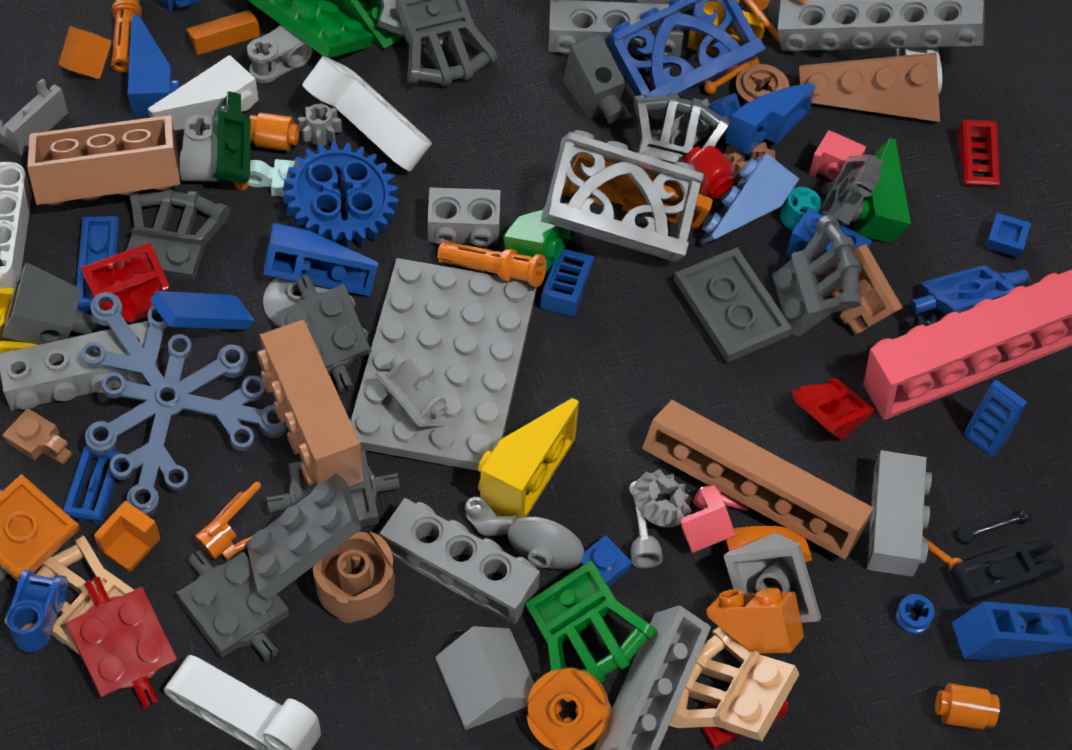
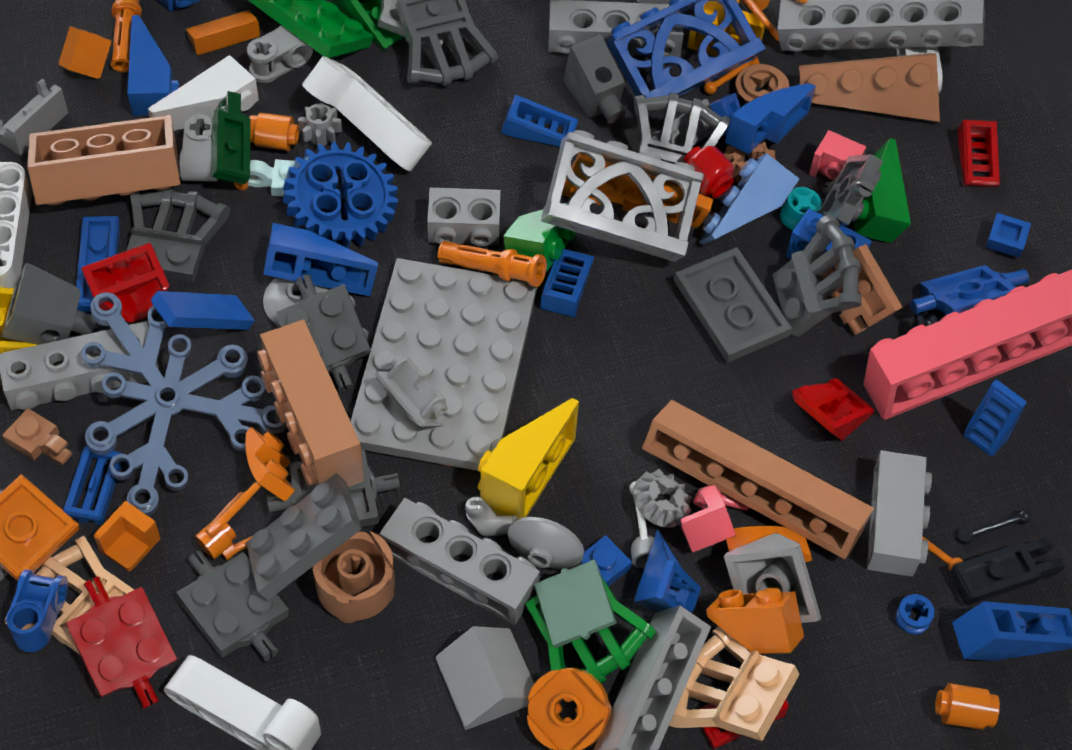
(268, 462): none -> orange slope
(525, 129): none -> blue slope
(575, 603): none -> sand green piece
(665, 582): none -> blue slope

